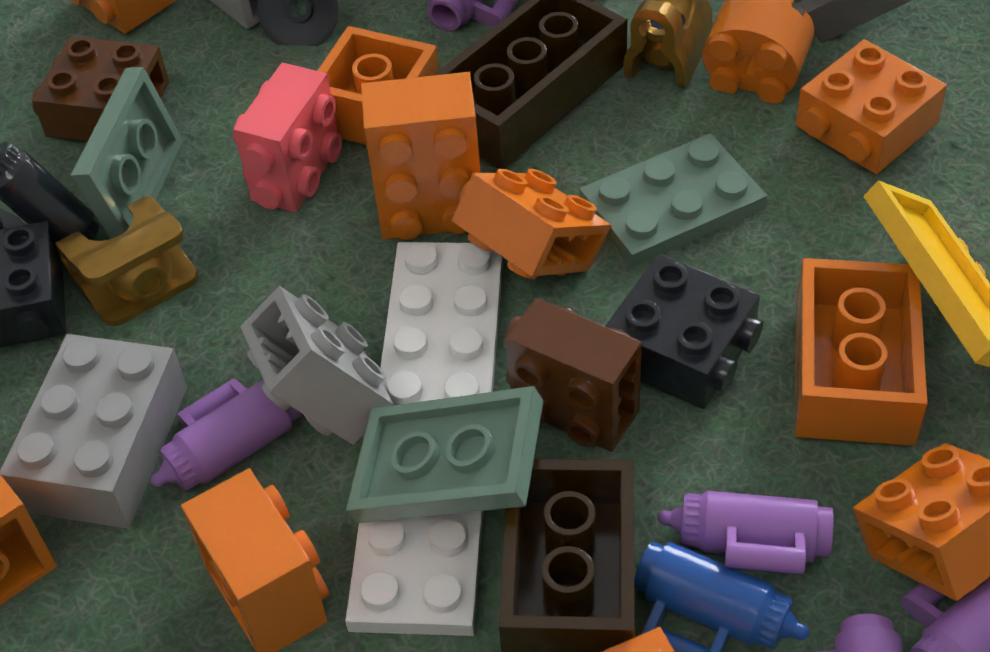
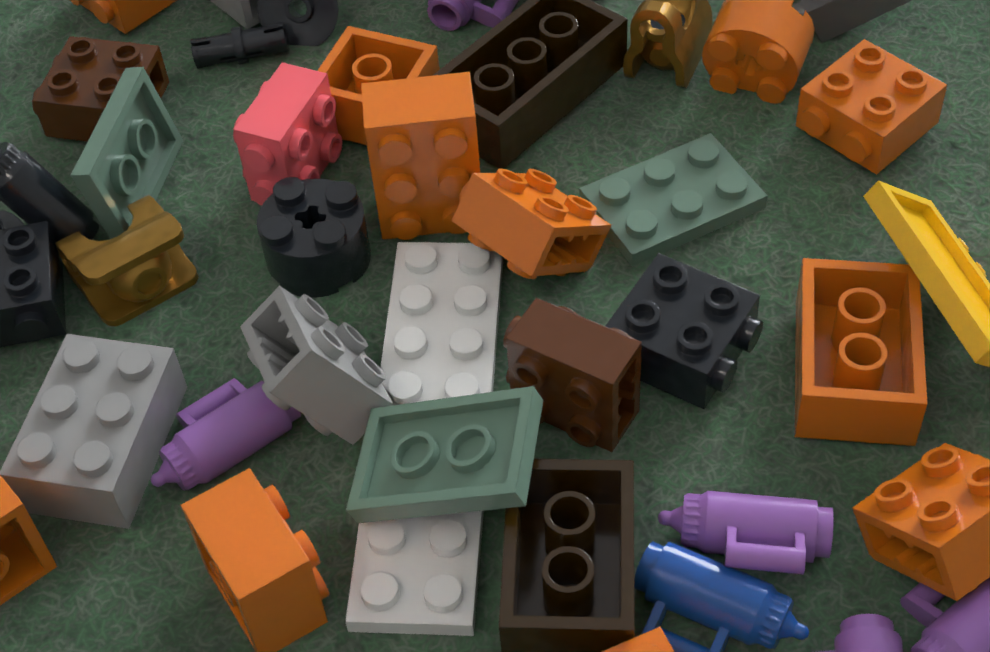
(240, 45): none -> black pin
(314, 235): none -> black brick

